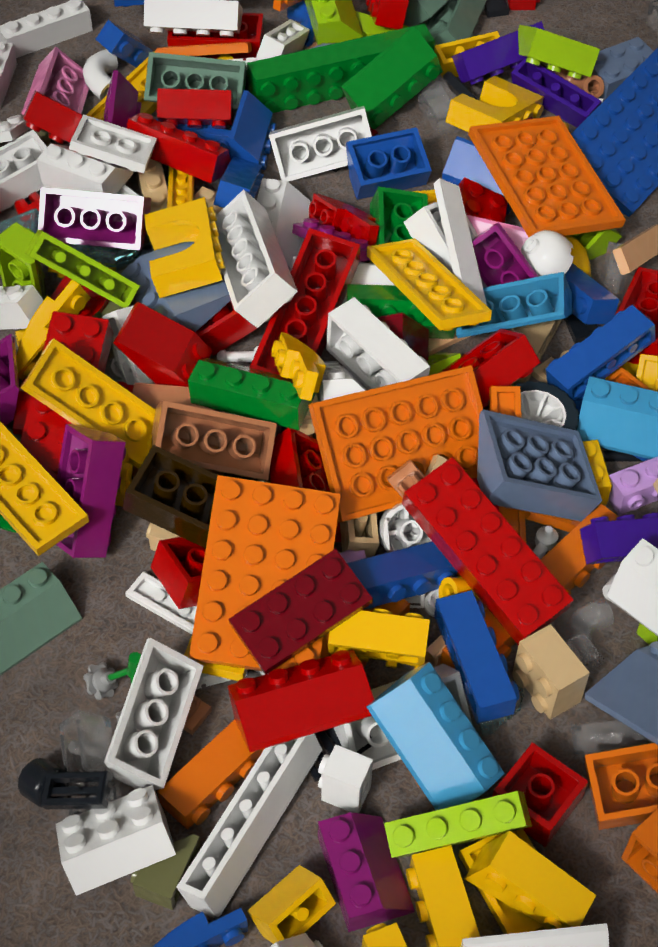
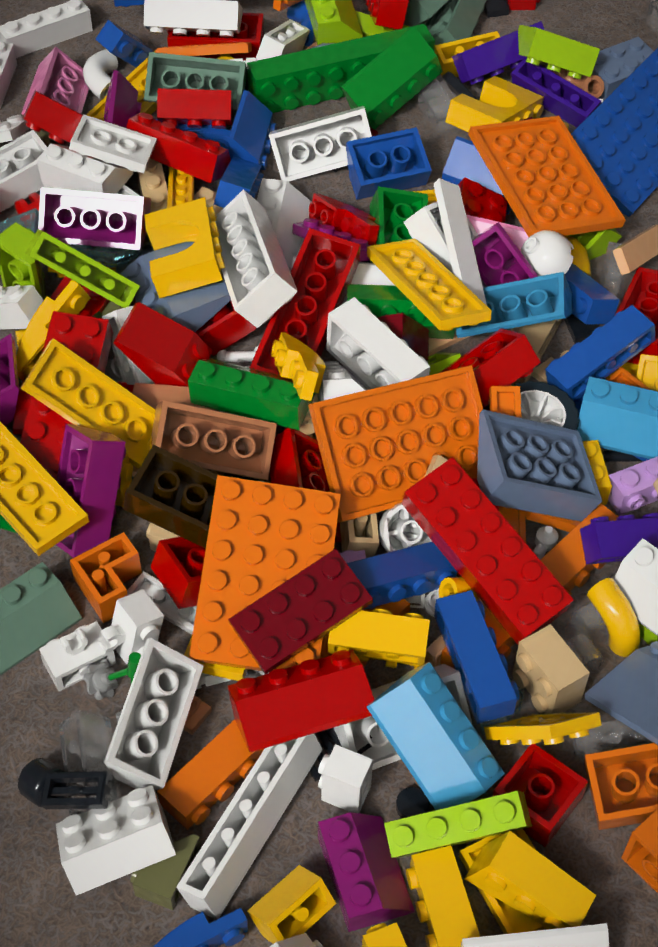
(71, 655): none -> white brick
(104, 570): none -> orange brick
(132, 624): none -> white brick
(405, 477): nougat tile -> none
(411, 802): none -> black tile
(548, 727): none -> yellow plate
(617, 616): none -> yellow cylinder

